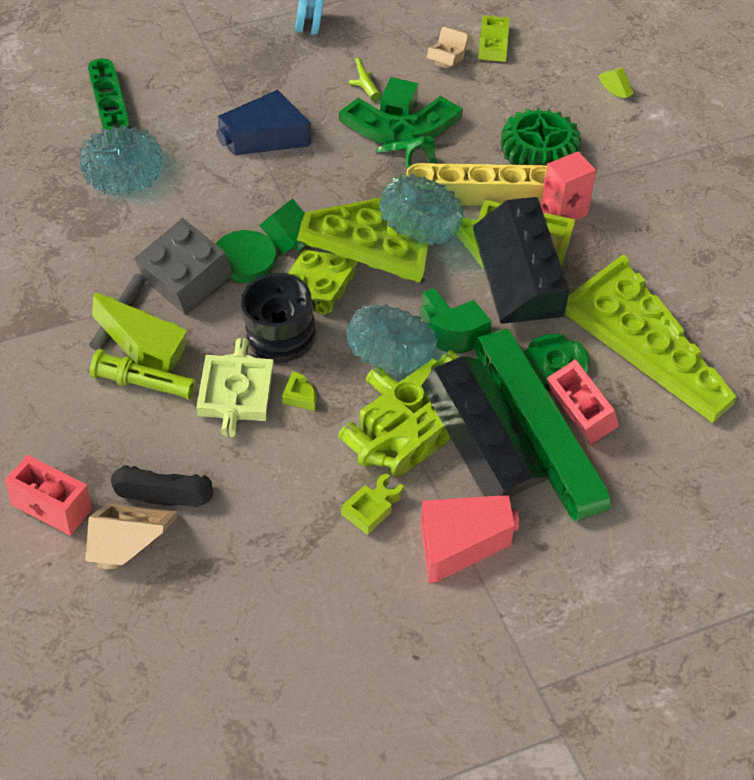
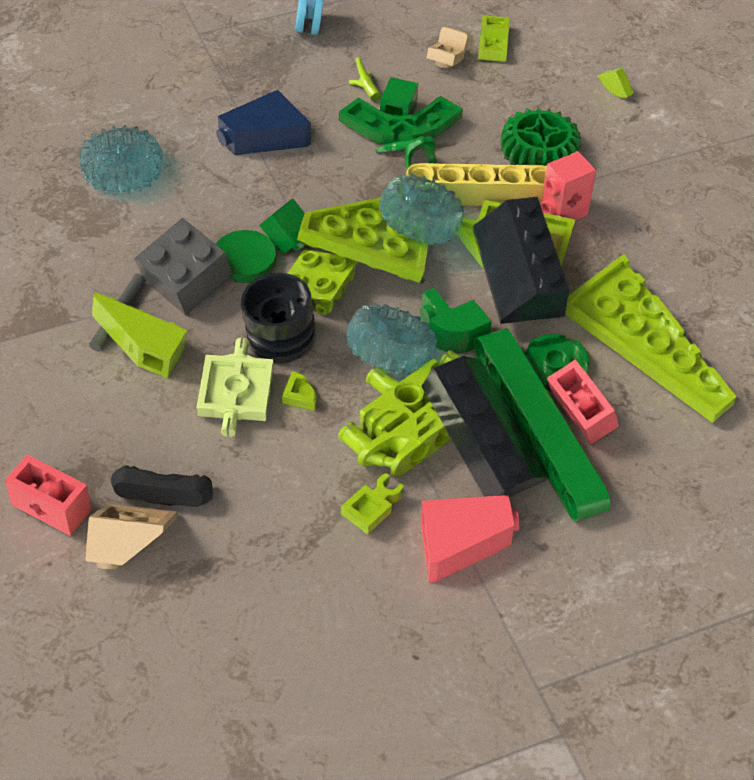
(108, 99): green beam -> none
(126, 372): lime pin -> none

